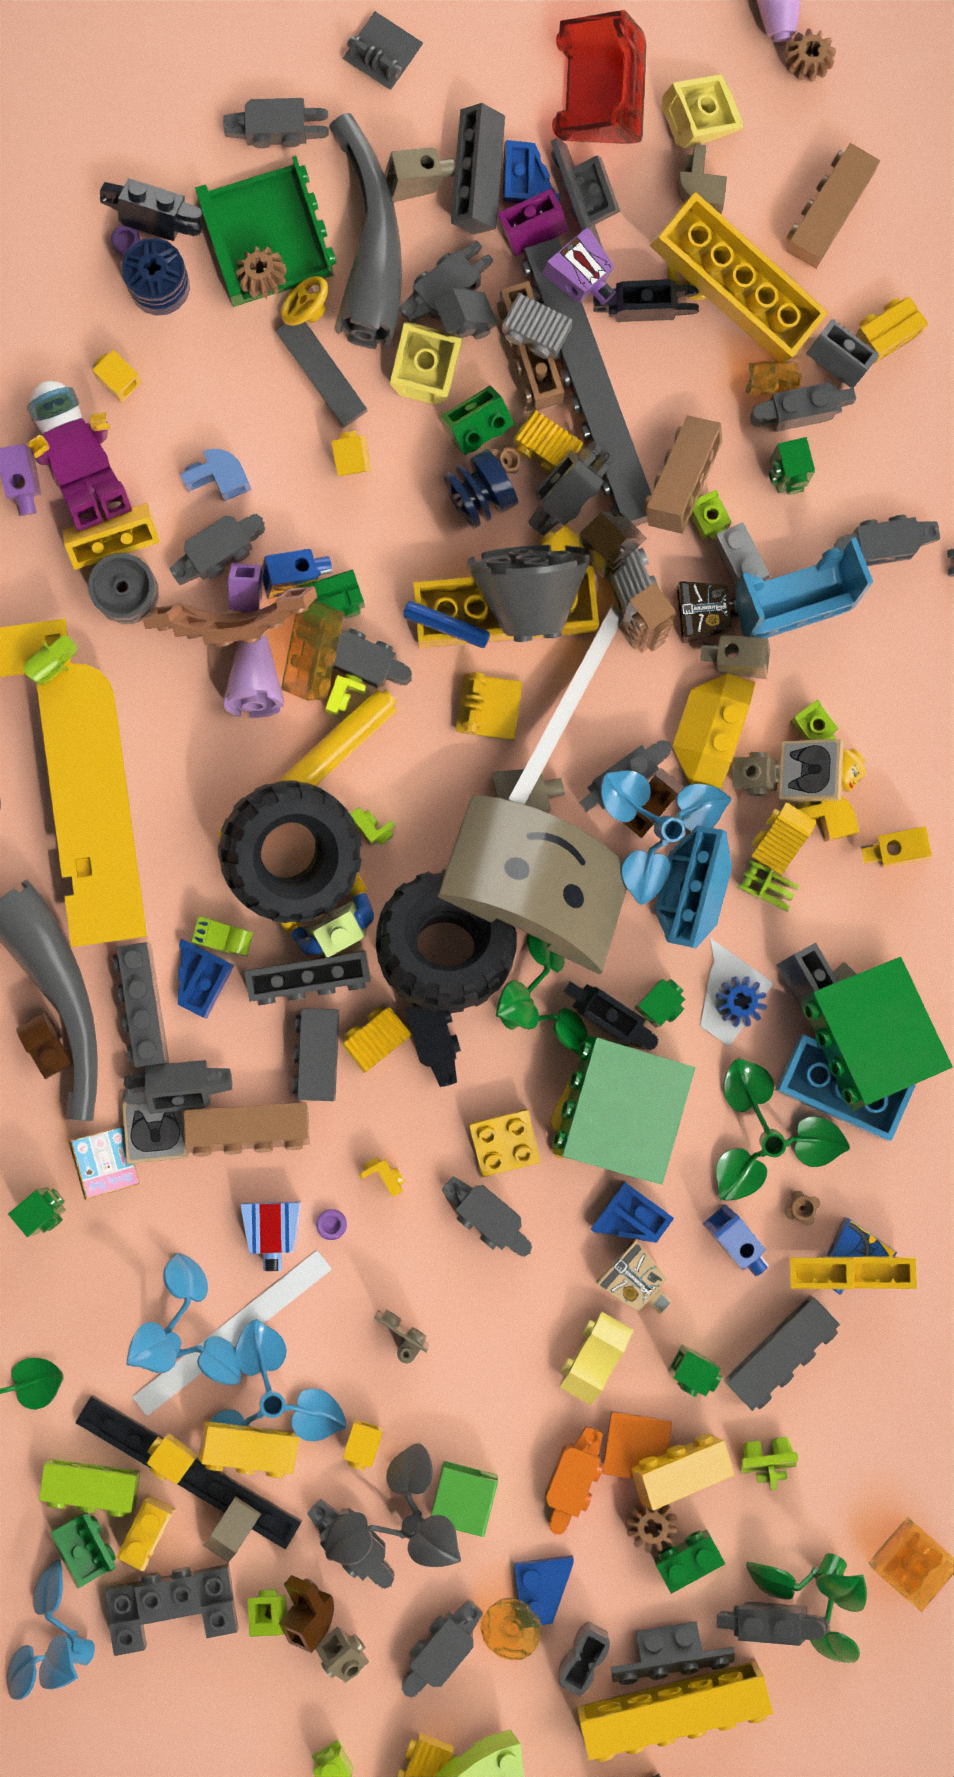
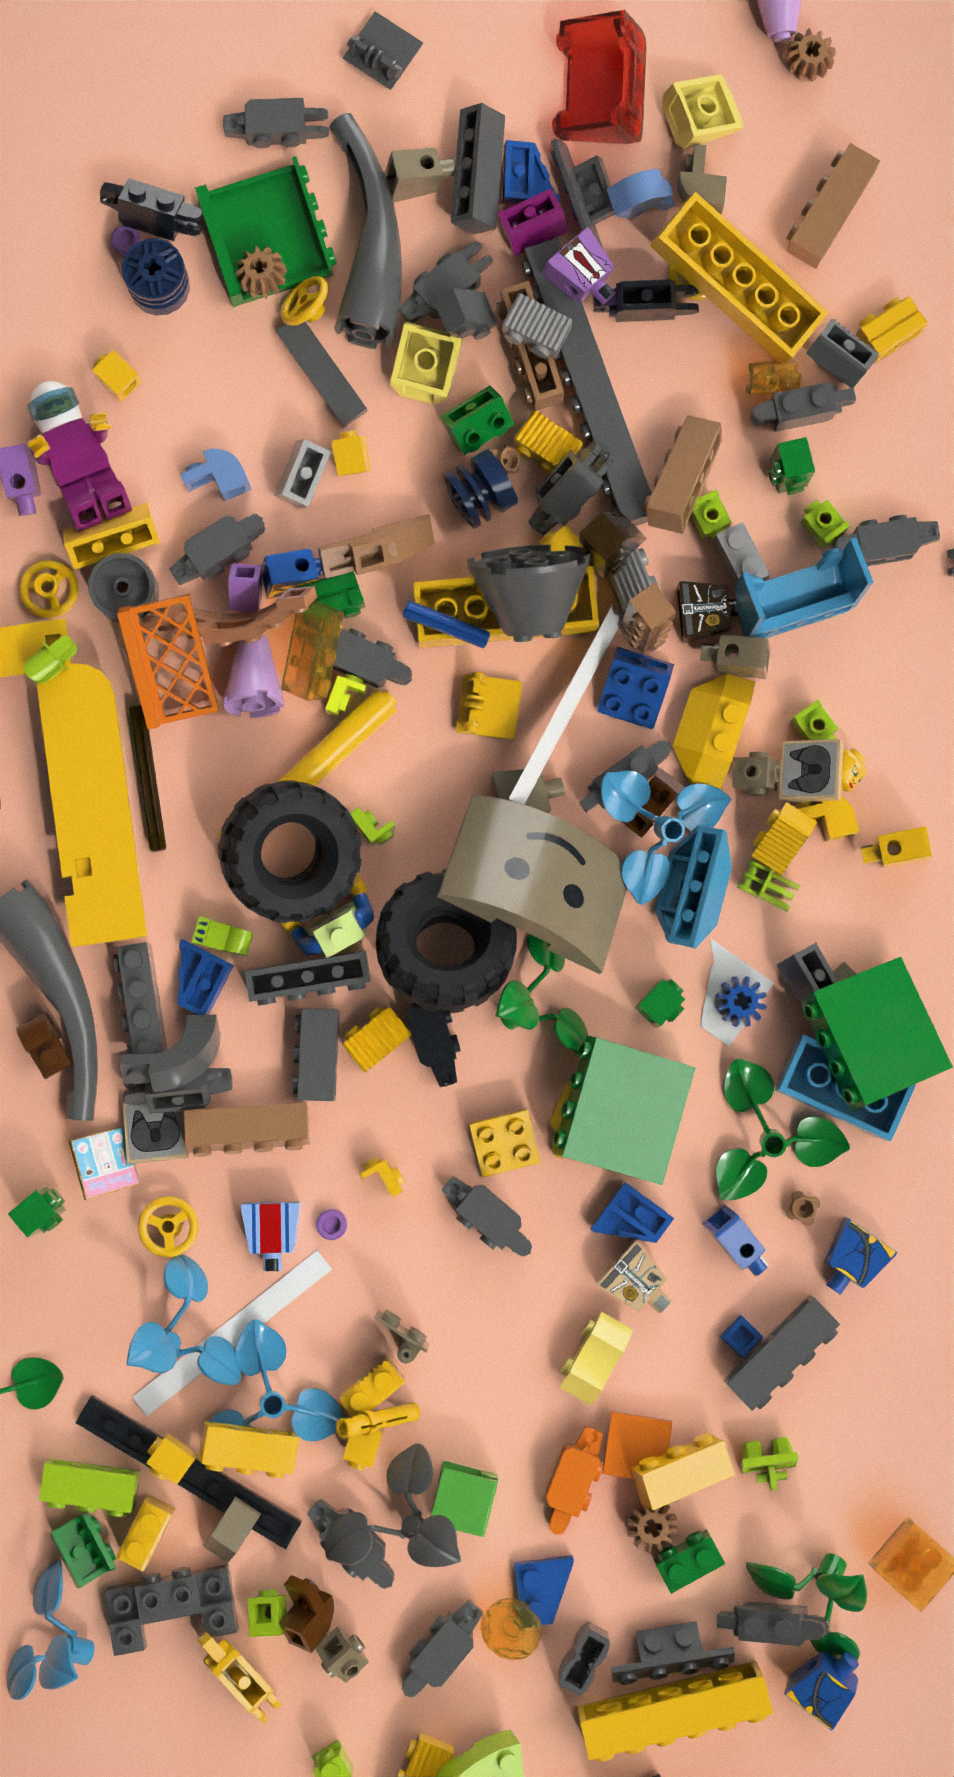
(44, 579): none -> yellow piece
(141, 665): none -> orange fence
(147, 780): none -> dark brown axle
(179, 1063): none -> dark grey arch
(186, 1213): none -> yellow piece
(238, 1676): none -> yellow hinge
(302, 473): none -> light grey brick
(368, 1422): none -> yellow pin
(372, 1387): none -> yellow brick
(378, 549): none -> medium nougat slope
(611, 1016): black hinge -> none
(635, 688): none -> blue bracket
(639, 193): none -> medium blue brick
(694, 1372): green brick -> none
(741, 1336): none -> blue tile
(824, 533): none -> lime brick
(824, 1686): none -> blue torso
(854, 1272): yellow slope -> none

